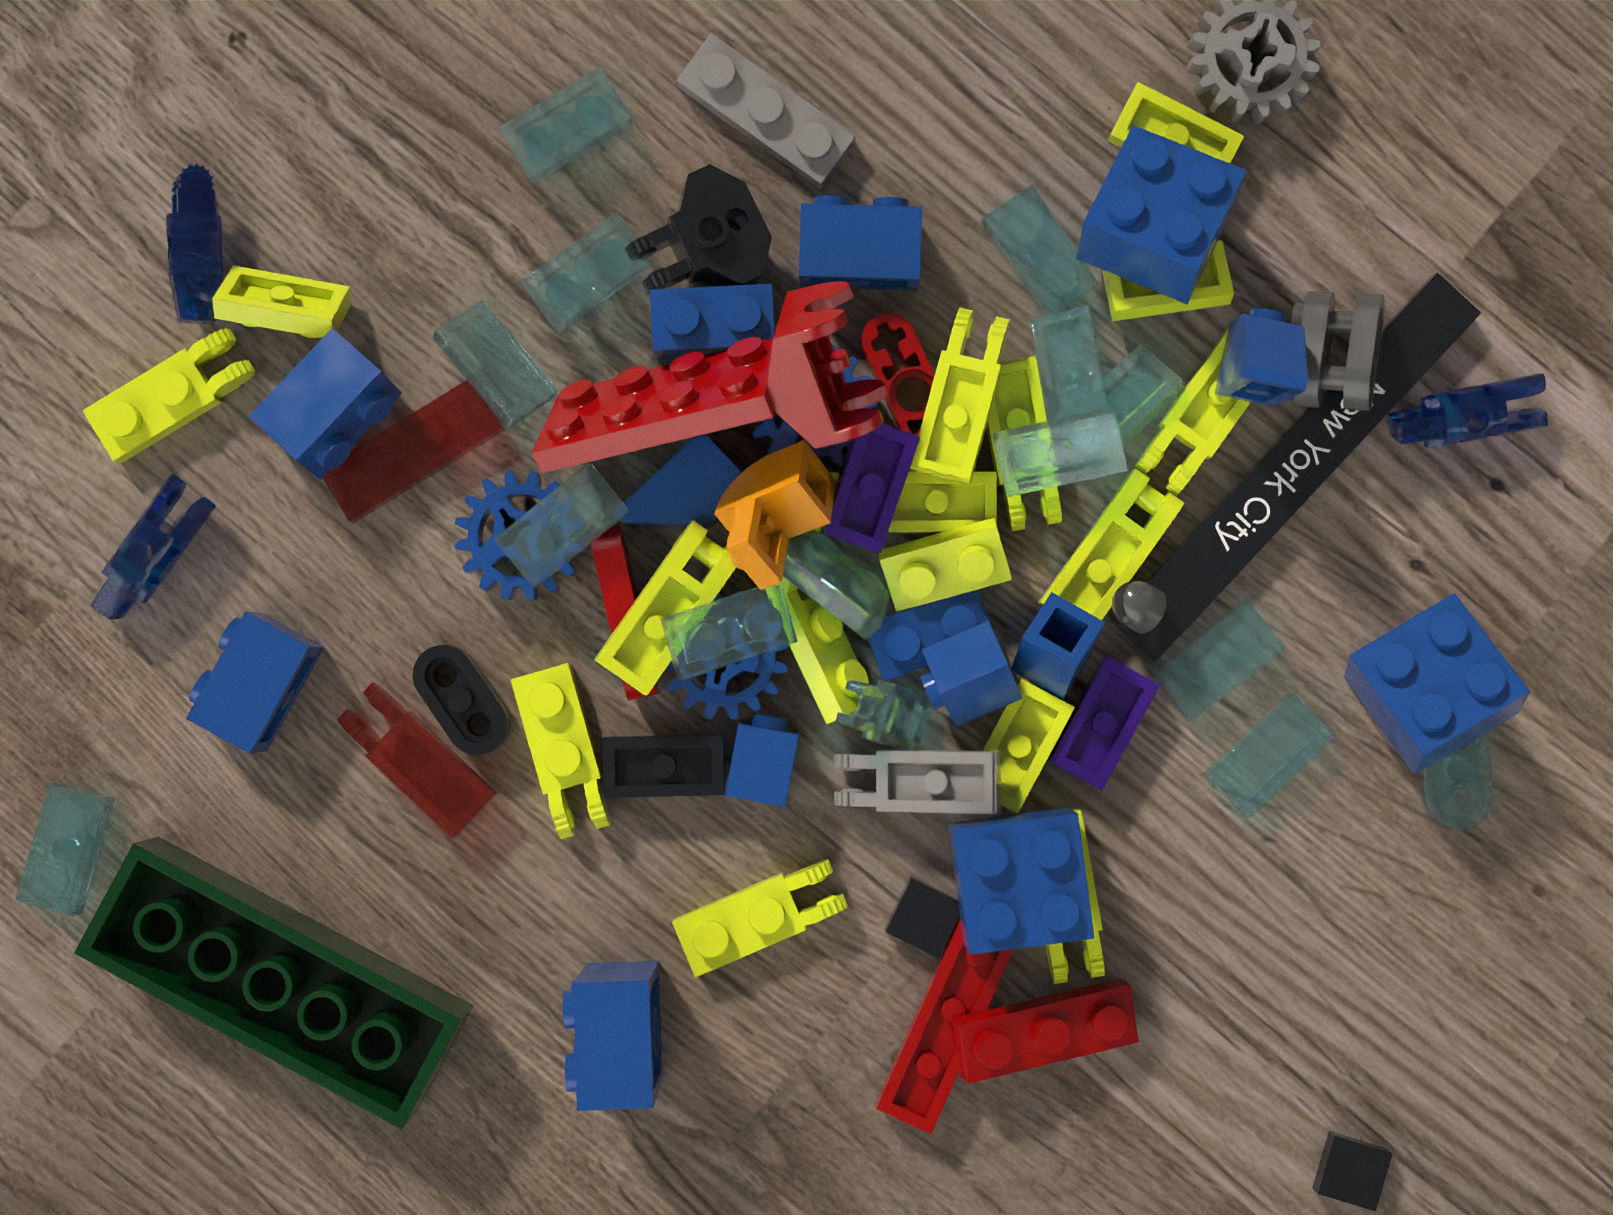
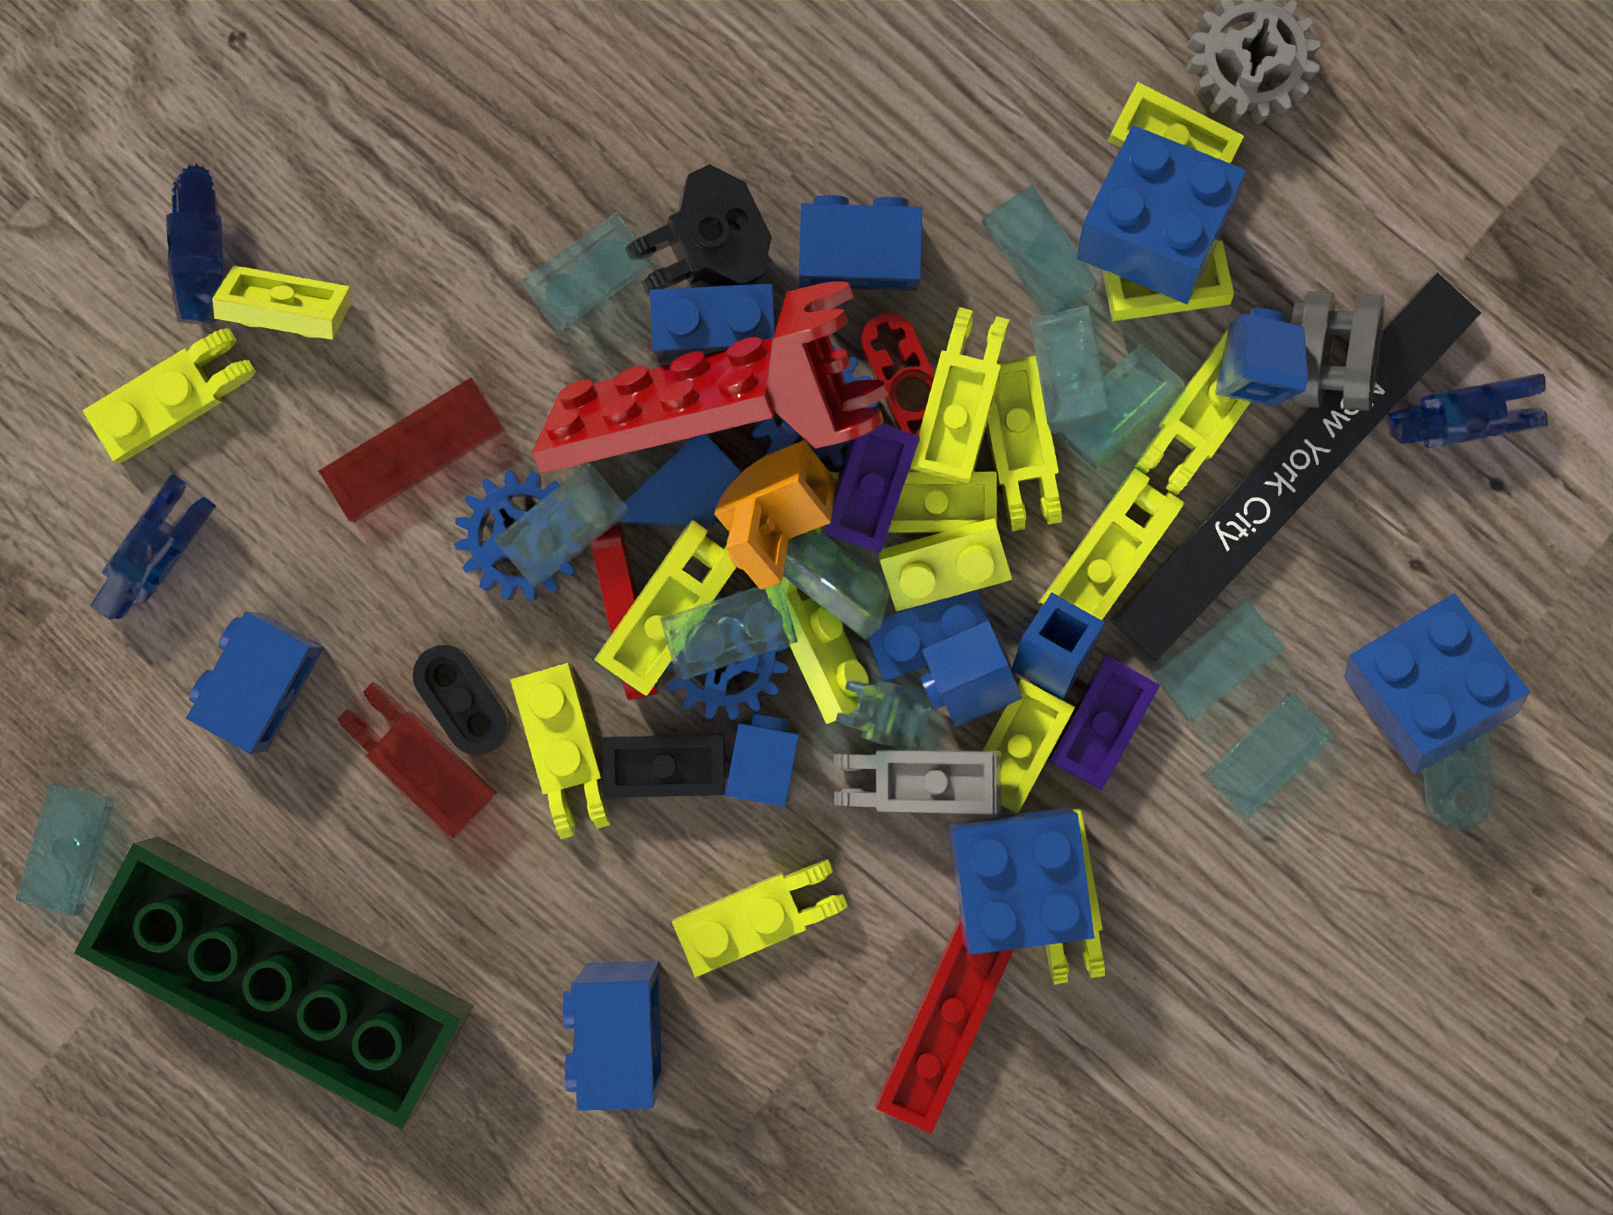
(326, 404): blue brick -> none
(495, 364): clear light blue tile -> none
(566, 125): clear light blue plate -> none
(765, 111): light grey plate -> none
(924, 917): black tile -> none
(1045, 1030): red plate -> none
(1060, 451): clear light blue plate -> none
(1139, 606): dark grey hinge -> none
(1352, 1171): black tile -> none

